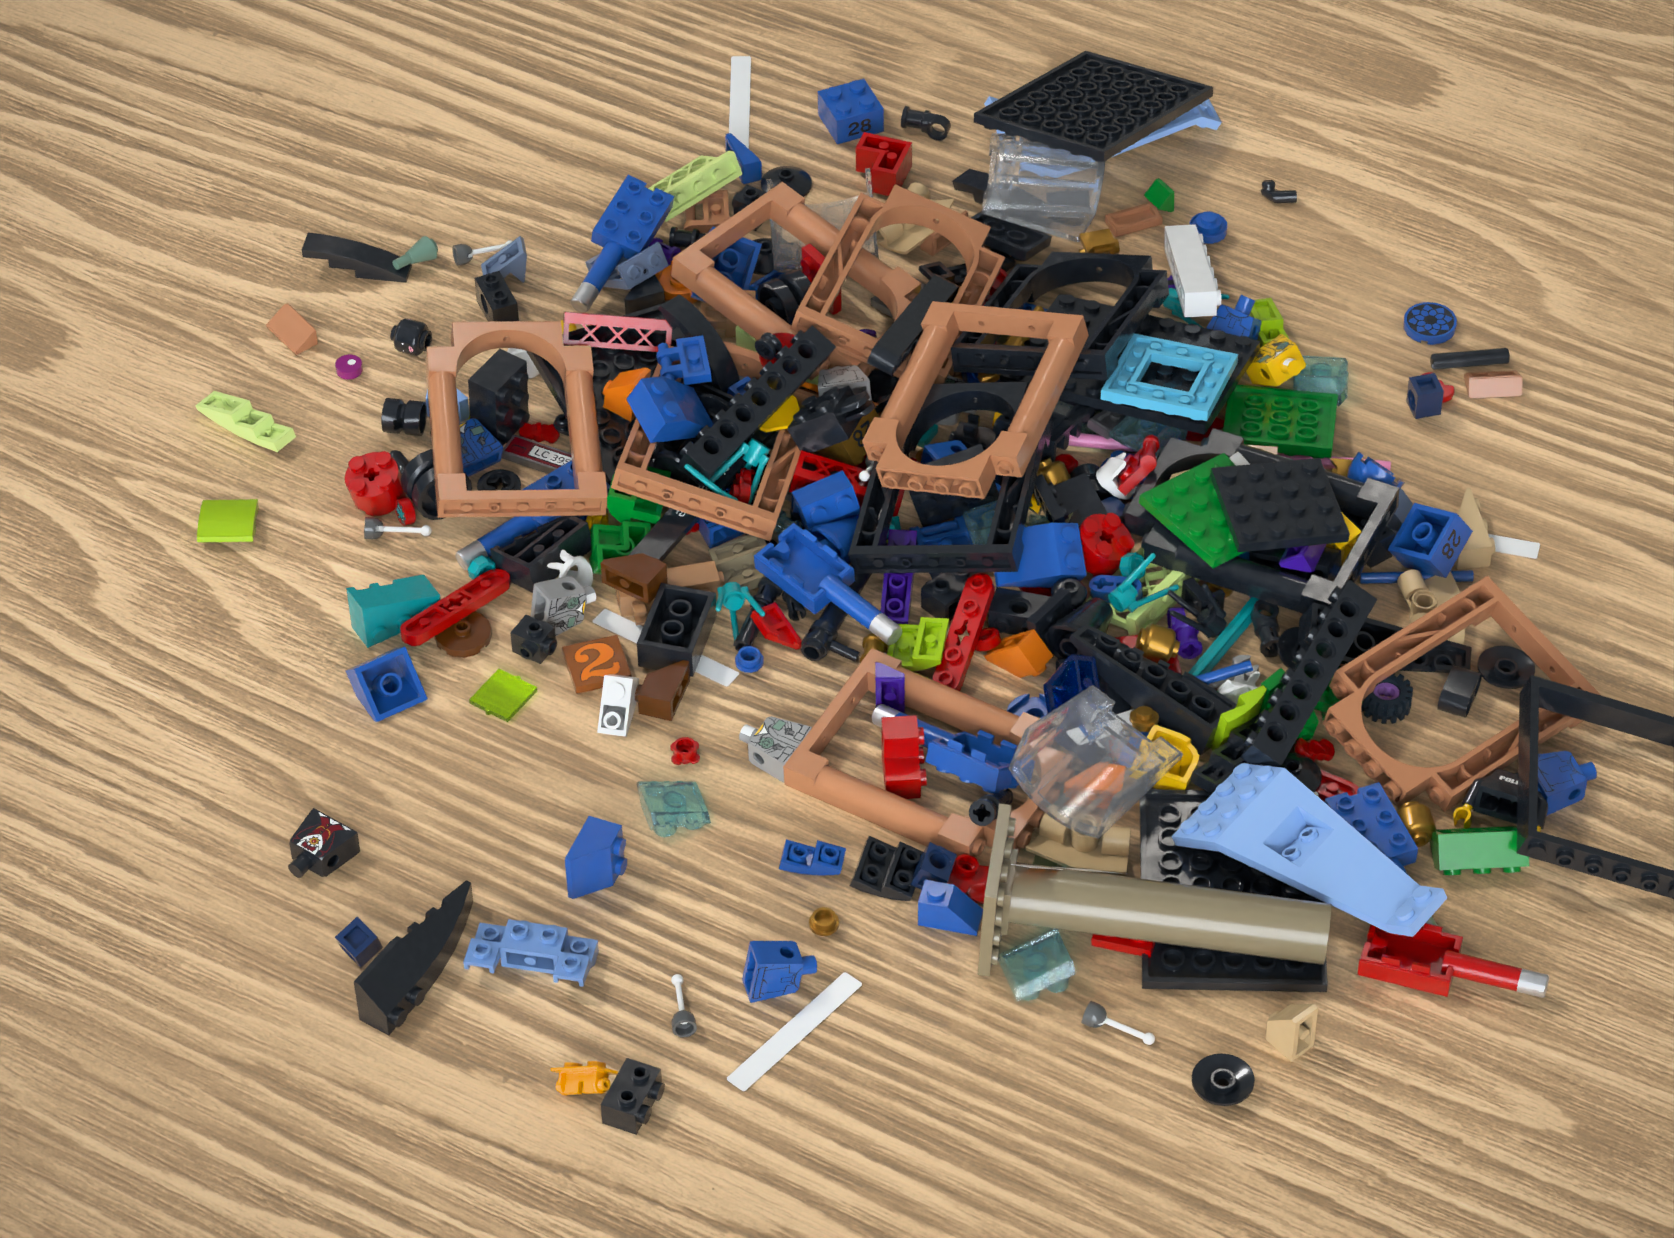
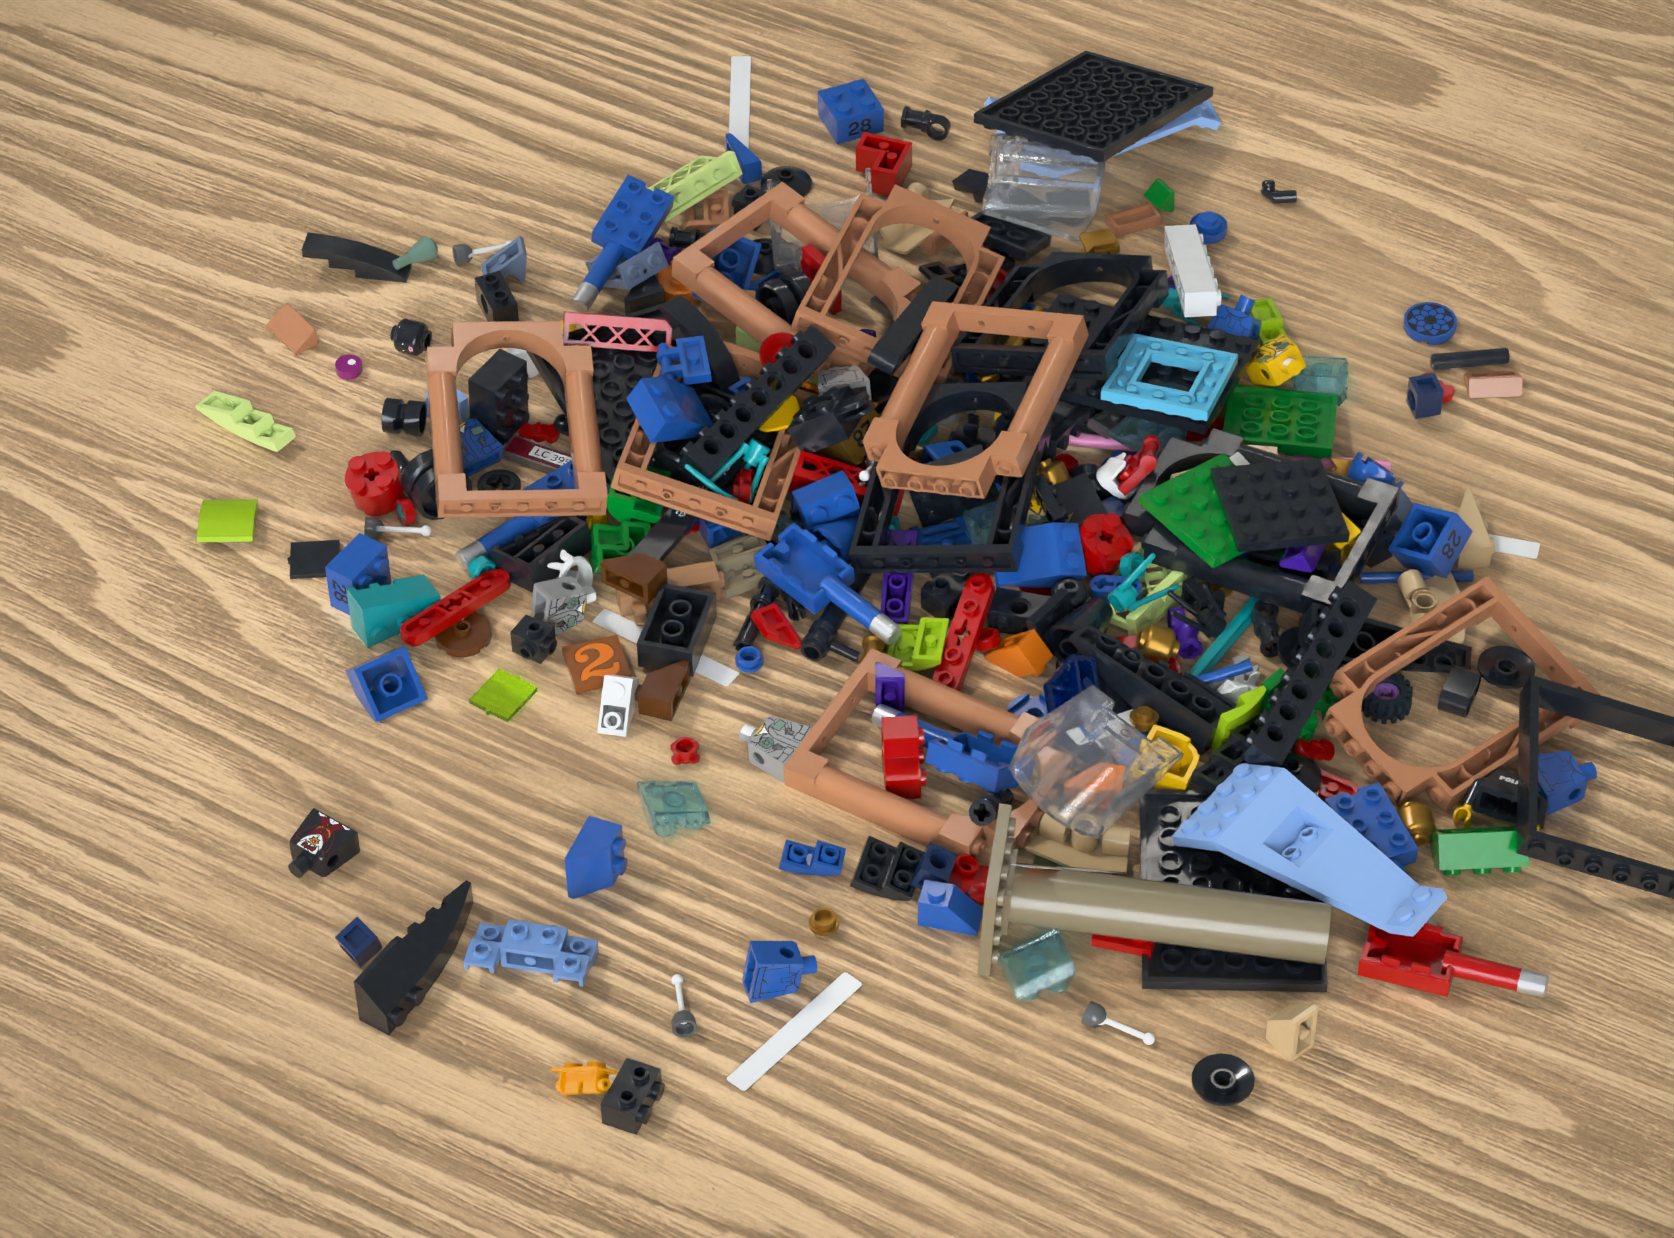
(311, 558): none -> black piece
(357, 566): none -> blue brick
(620, 388): orange slope -> none
(733, 596): teal plant -> none
(768, 346): black bush -> none

